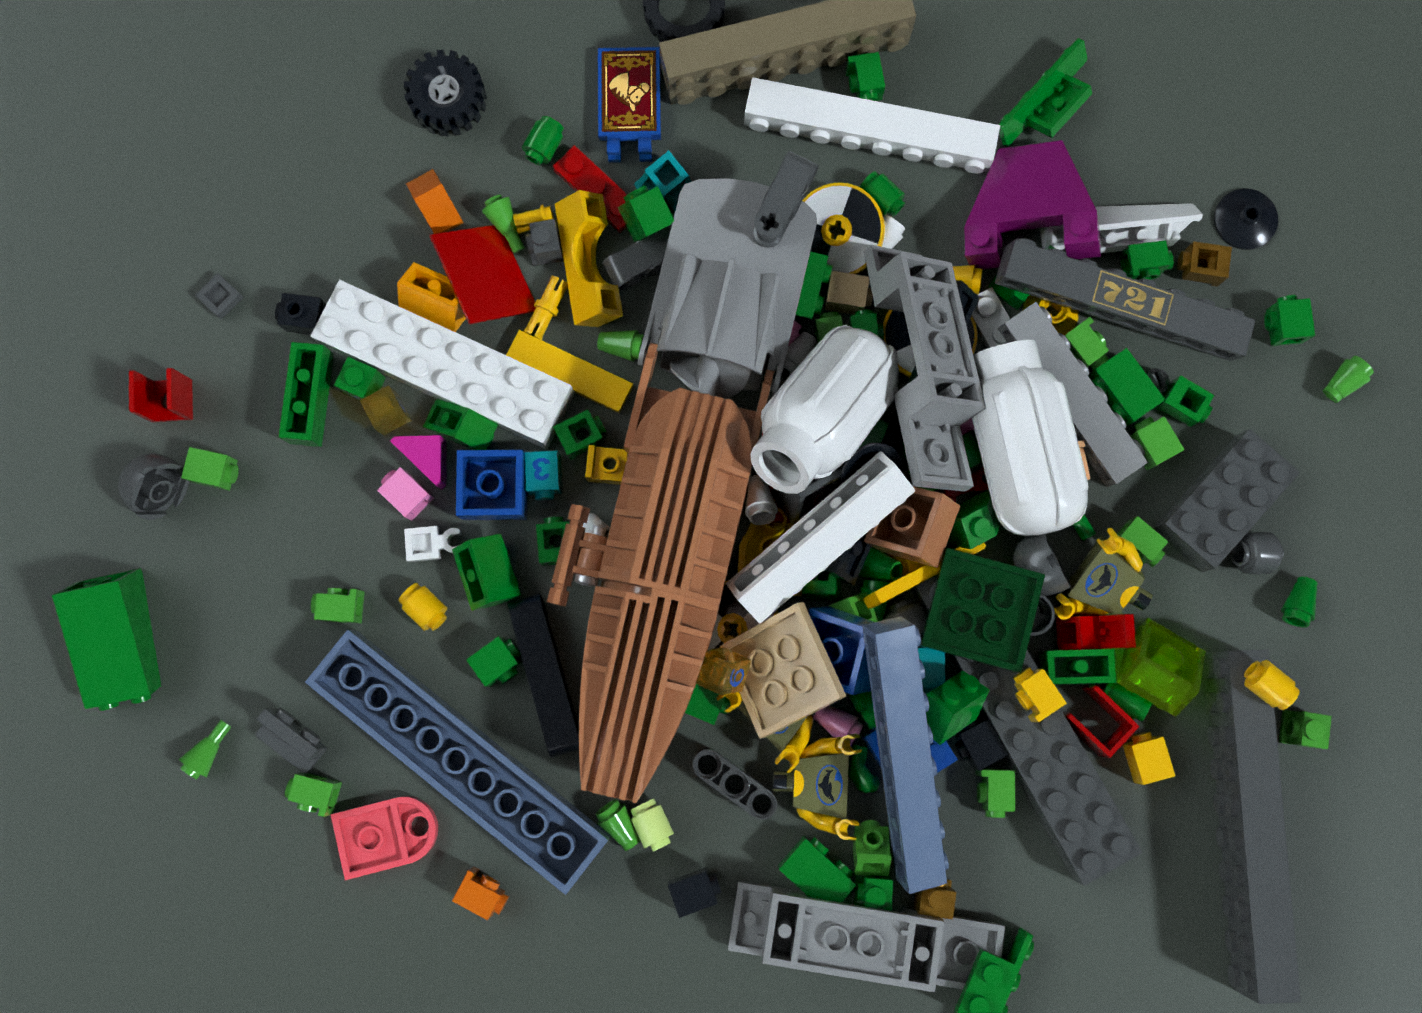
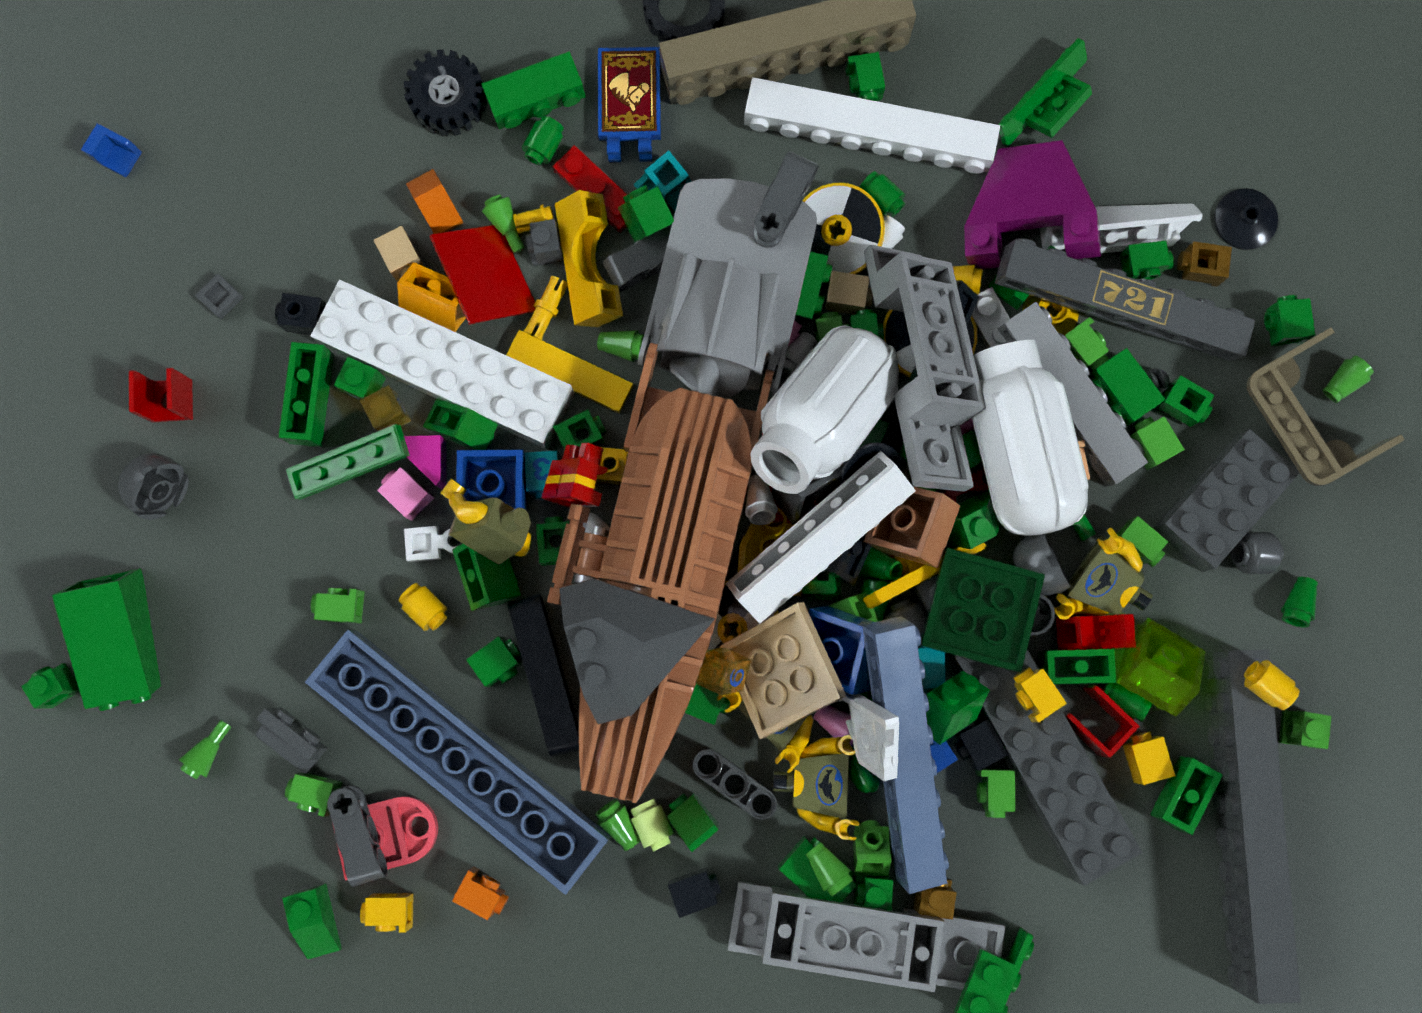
(50, 686): none -> green brick
(111, 150): none -> blue panel
(210, 469): bright green brick -> none
(312, 921): none -> green slope
(347, 462): none -> green tile
(356, 836): none -> dark grey piece
(388, 911): none -> yellow brick
(397, 251): none -> tan brick
(488, 525): none -> olive torso
(534, 91): none -> green brick
(575, 476): none -> red hips
(624, 643): none -> dark grey wedge
(692, 820): none -> green slope
(828, 869): none -> bright green cone
(873, 736): none -> white wing
(1186, 795): none -> green brick
(1314, 459): none -> dark tan windscreen

